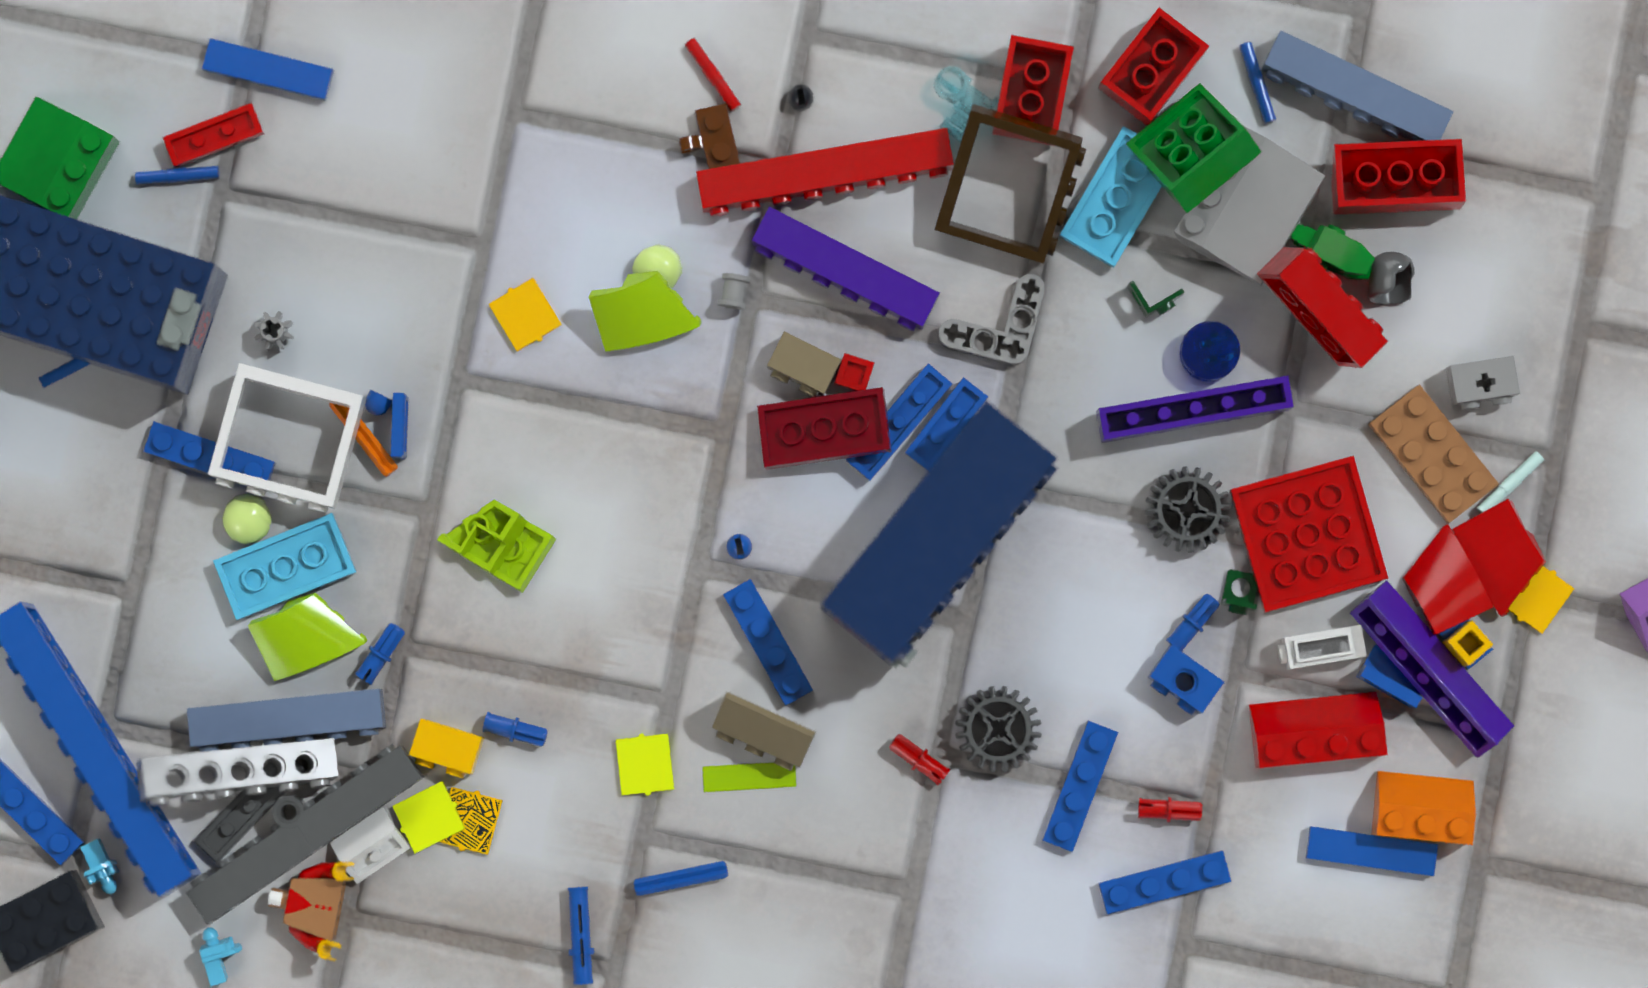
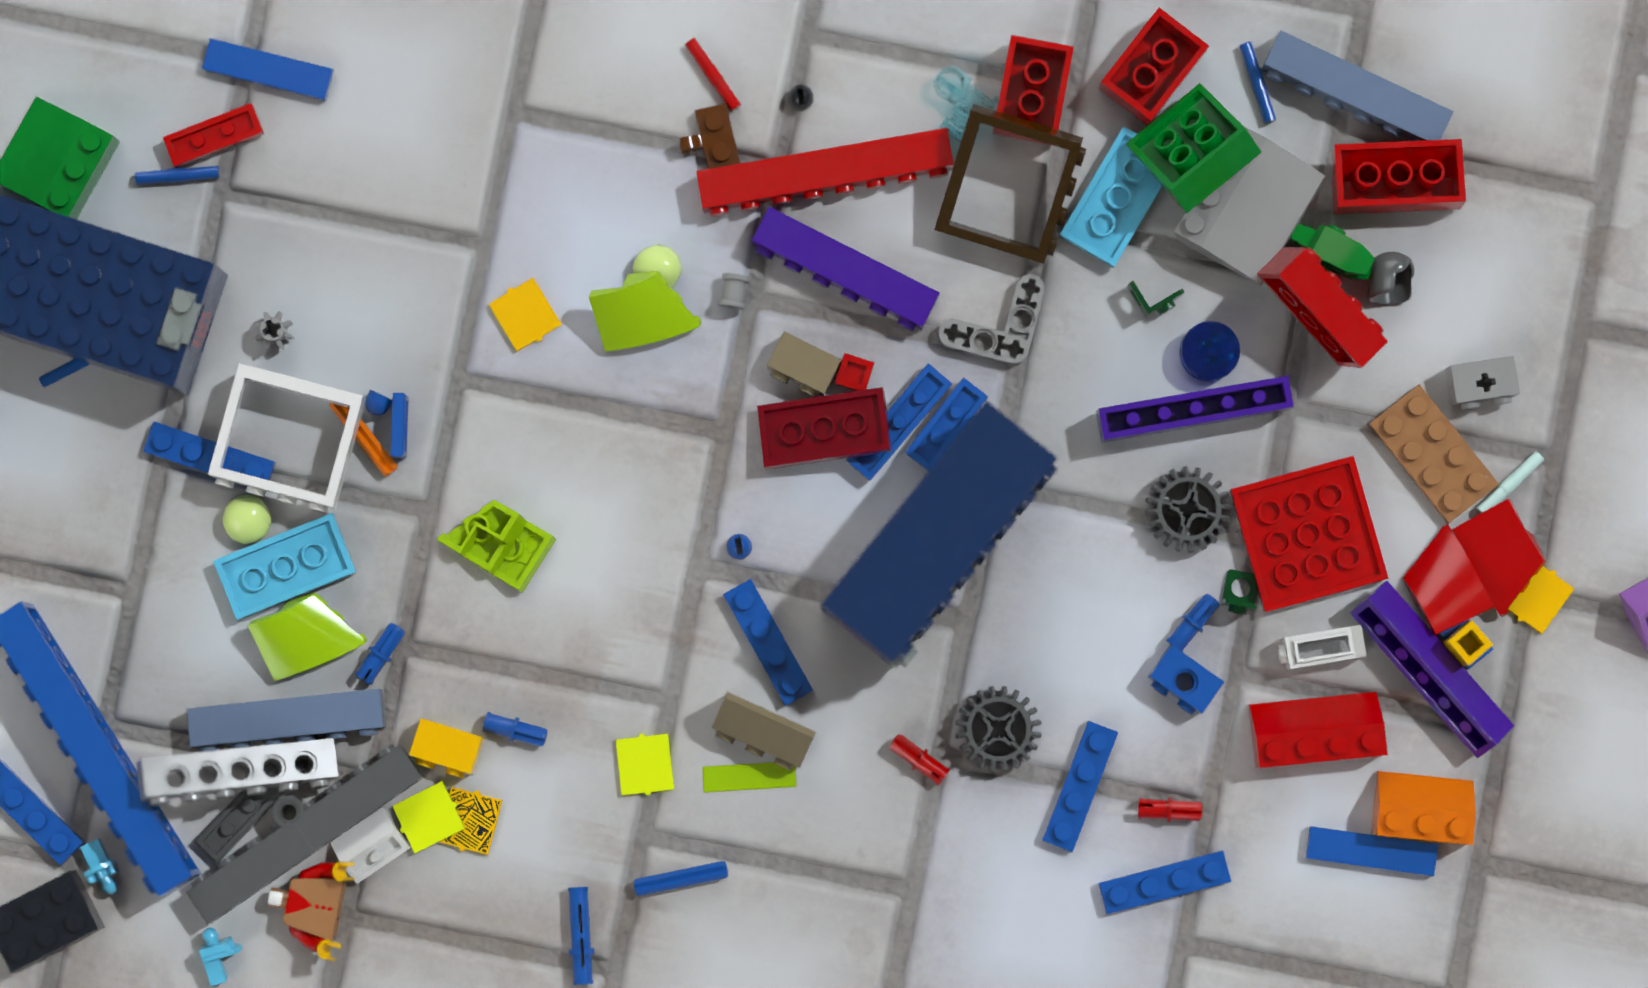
(1386, 677): blue panel -> none

